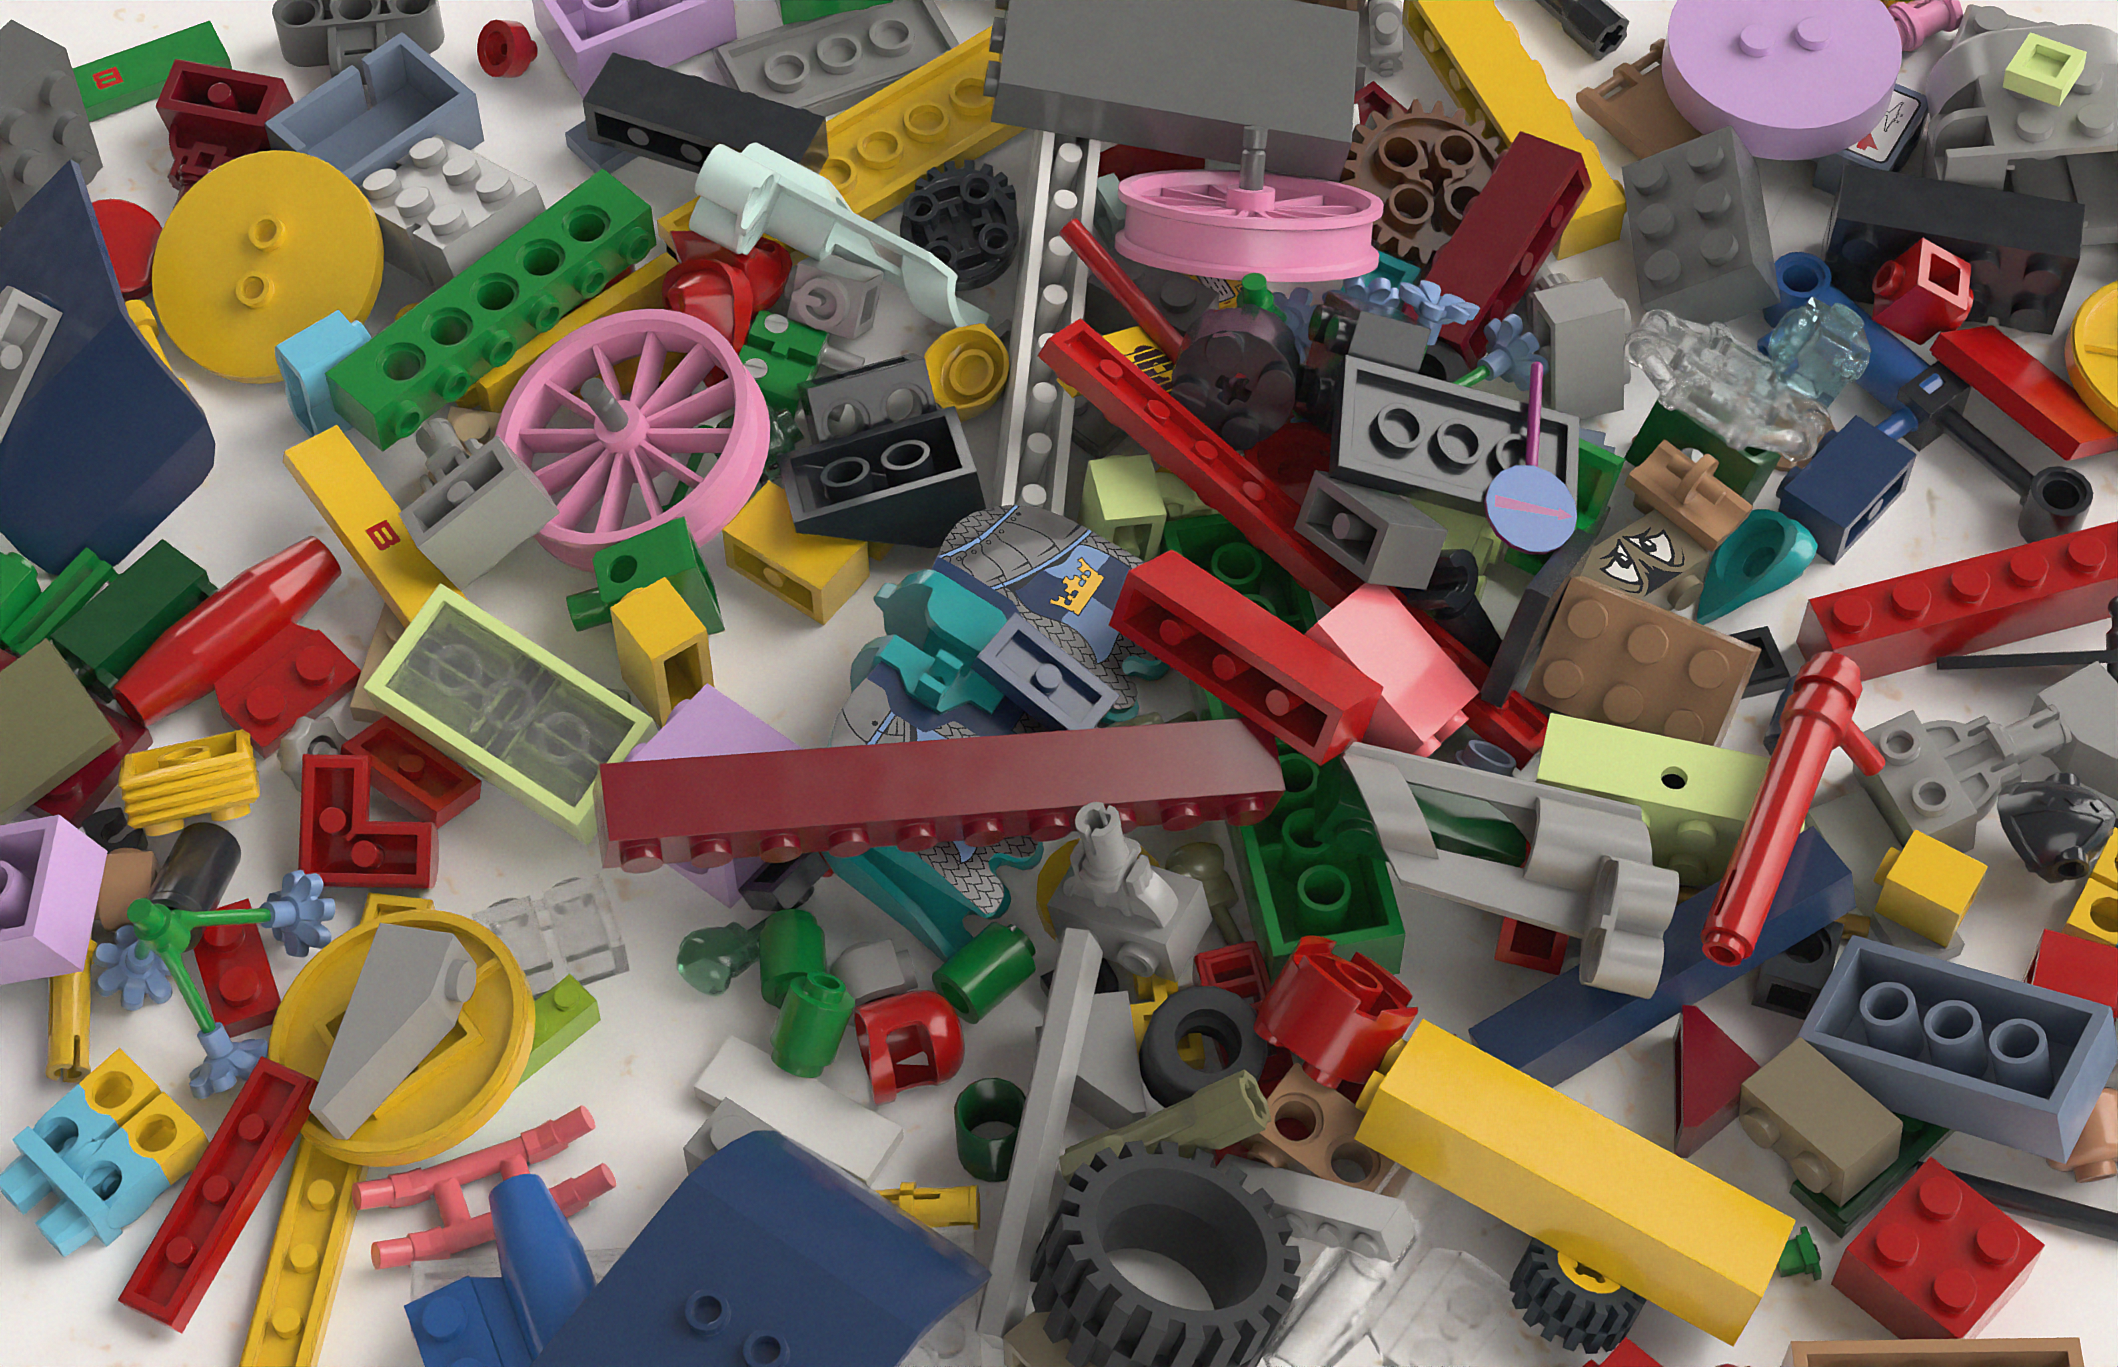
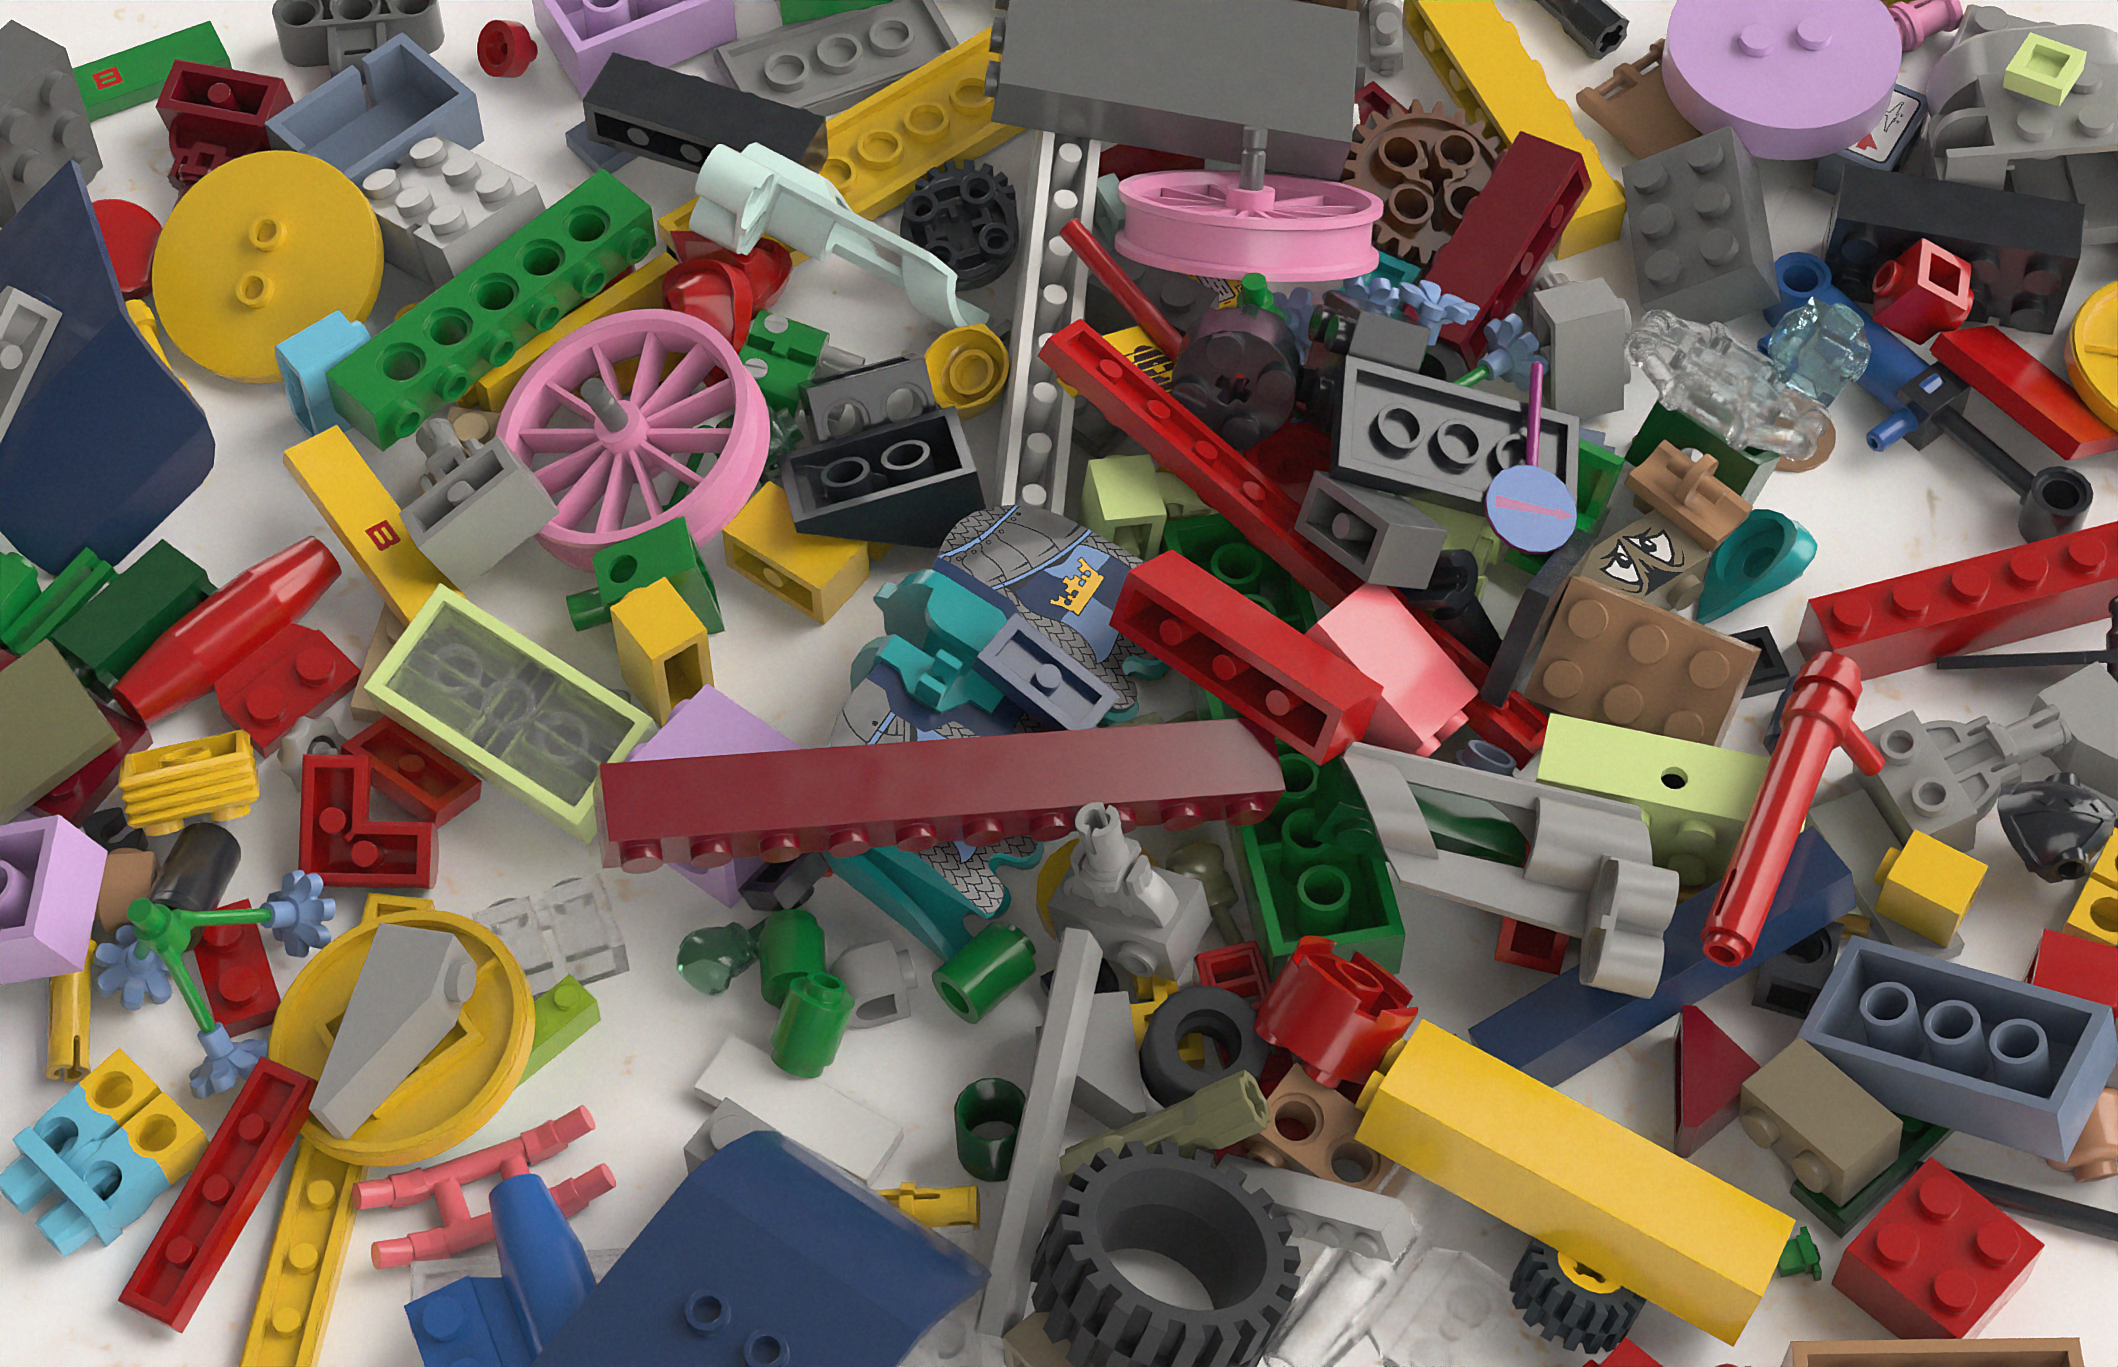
(834, 295): light grey brick -> none
(904, 1027): red helmet -> none
(1846, 485): dark blue brick -> none

